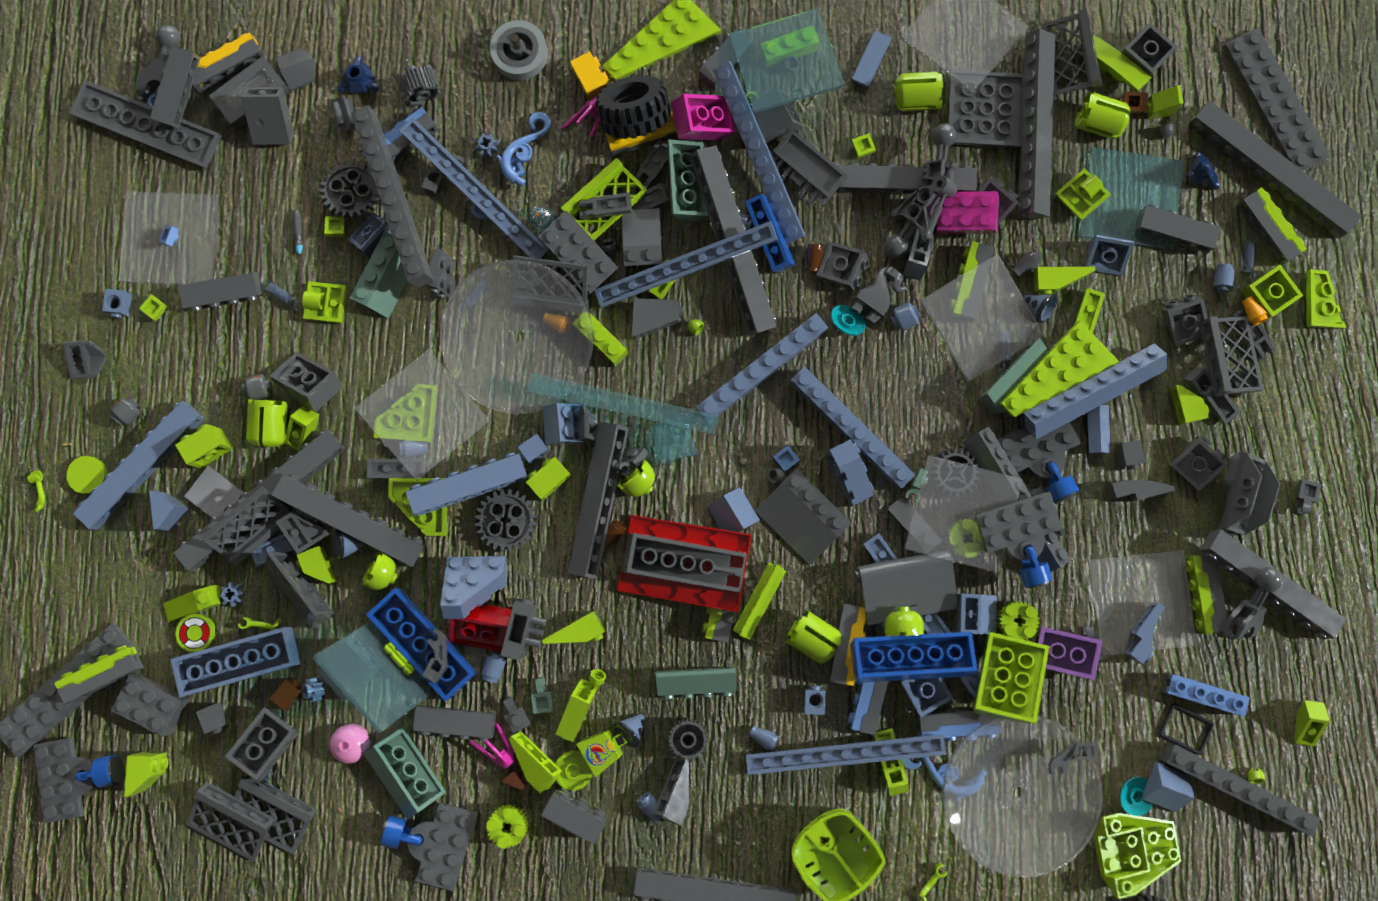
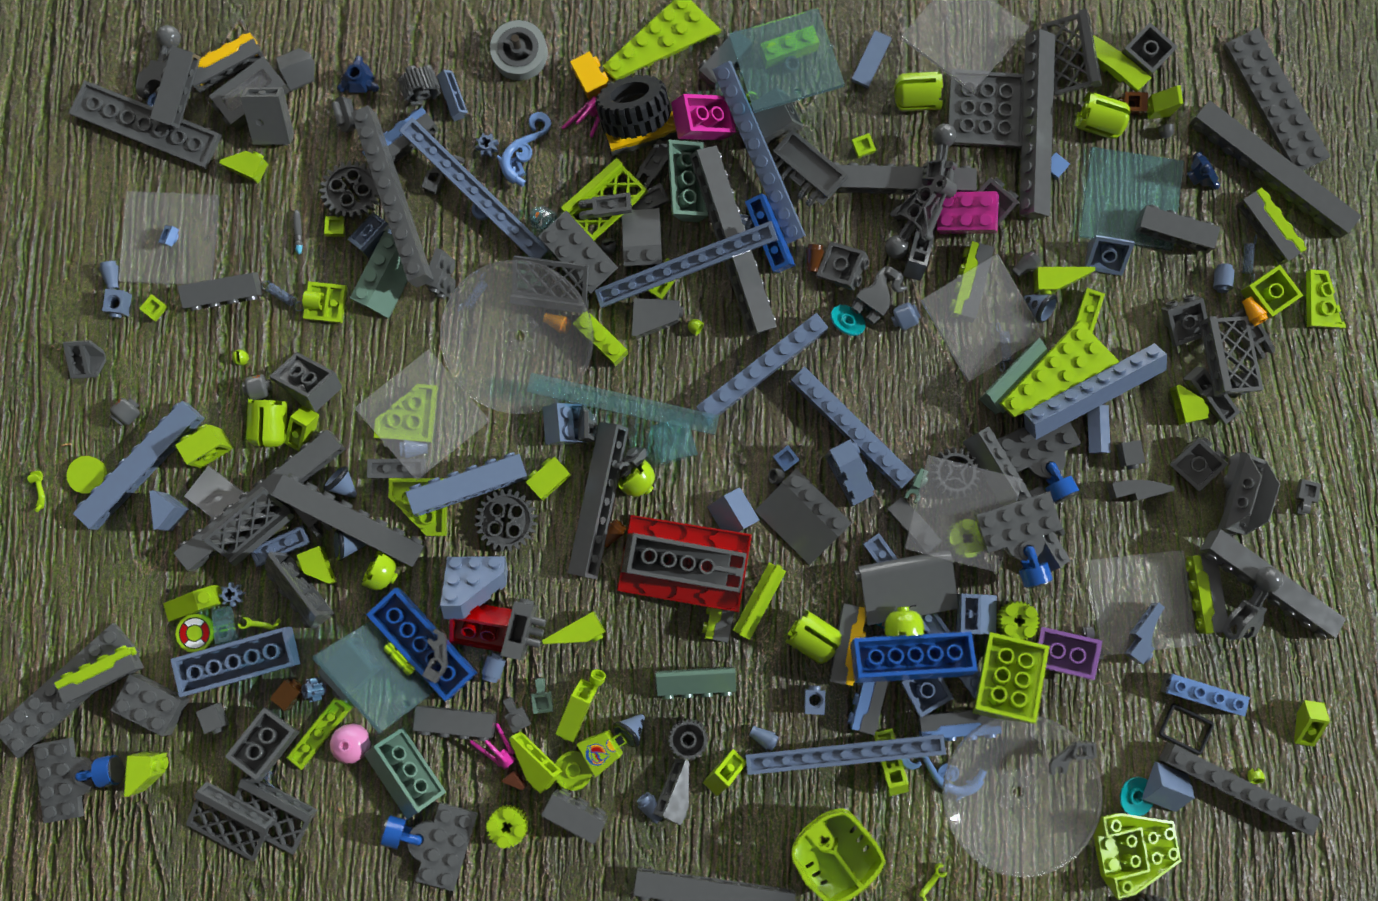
(109, 272): none -> sand blue cone
(224, 625): none -> clear light blue leg
(243, 356): none -> lime hinge
(246, 164): none -> lime slope
(301, 531): dark grey wing -> none
(318, 733): none -> lime tile
(341, 483): none -> sand blue hat
(452, 94): none -> sand blue piece
(533, 449): sand blue brick -> none
(725, 773): none -> lime slope
(1058, 165): none -> medium blue tile
(1083, 194): lime plate -> none

